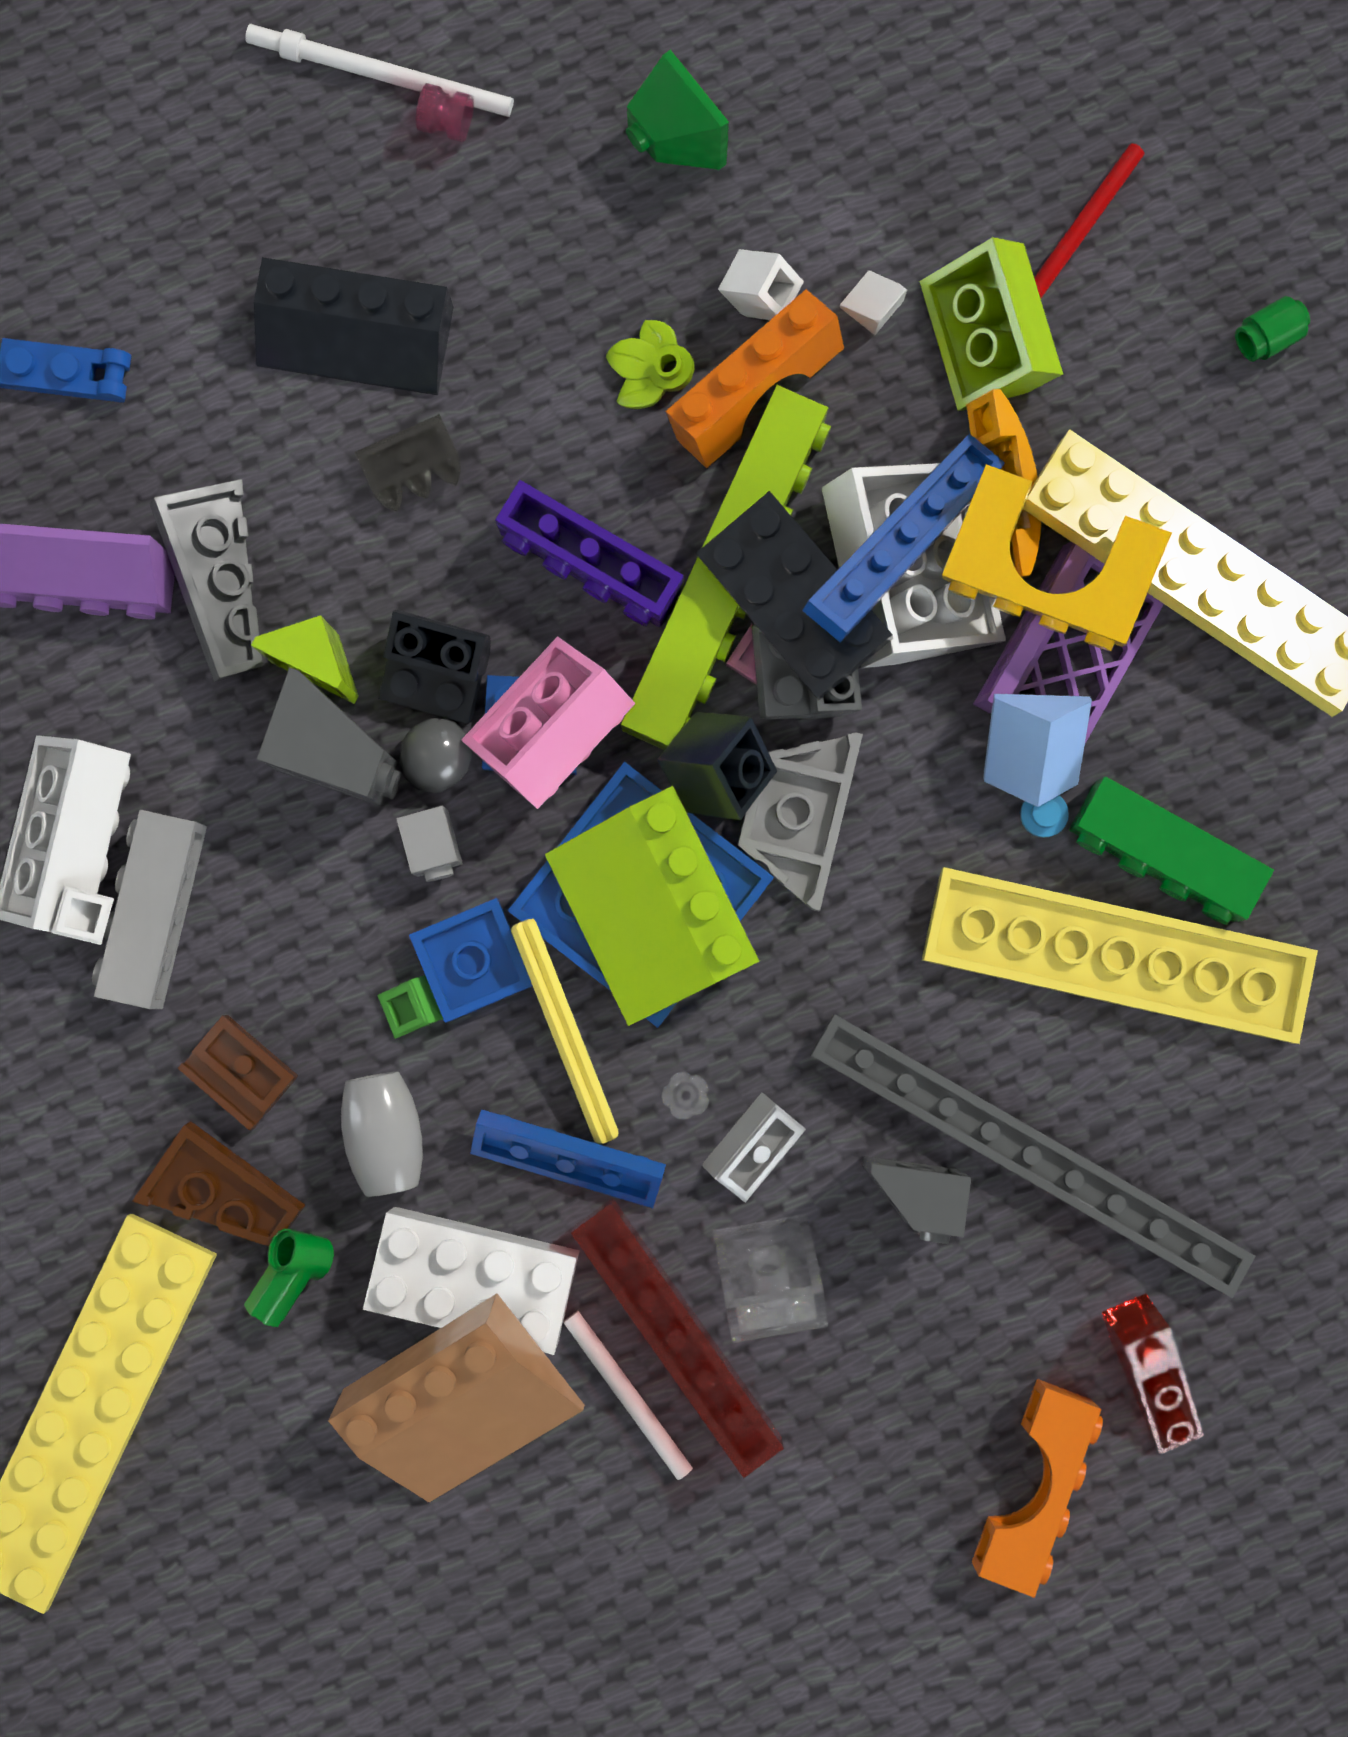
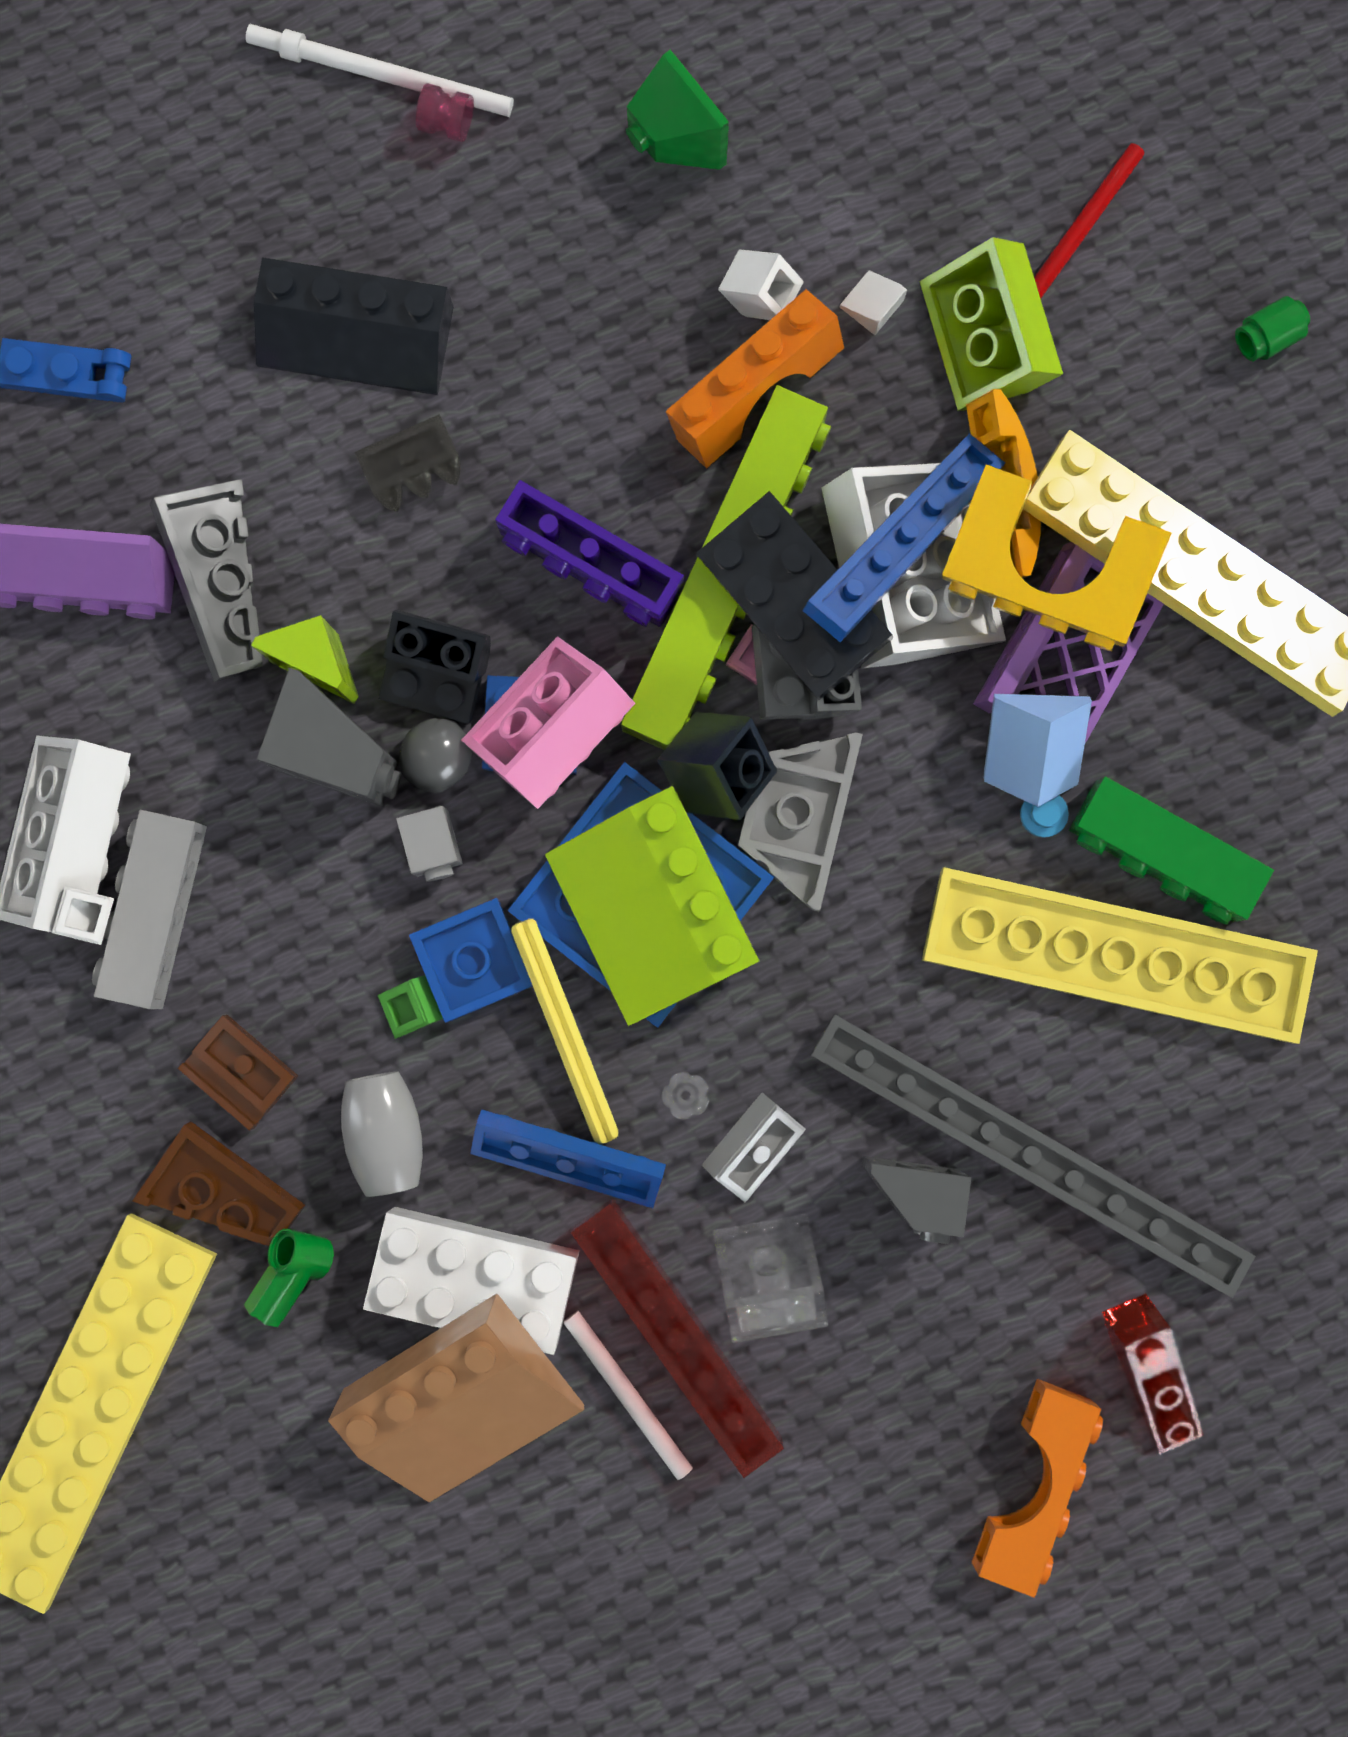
(643, 364): lime plate -> none

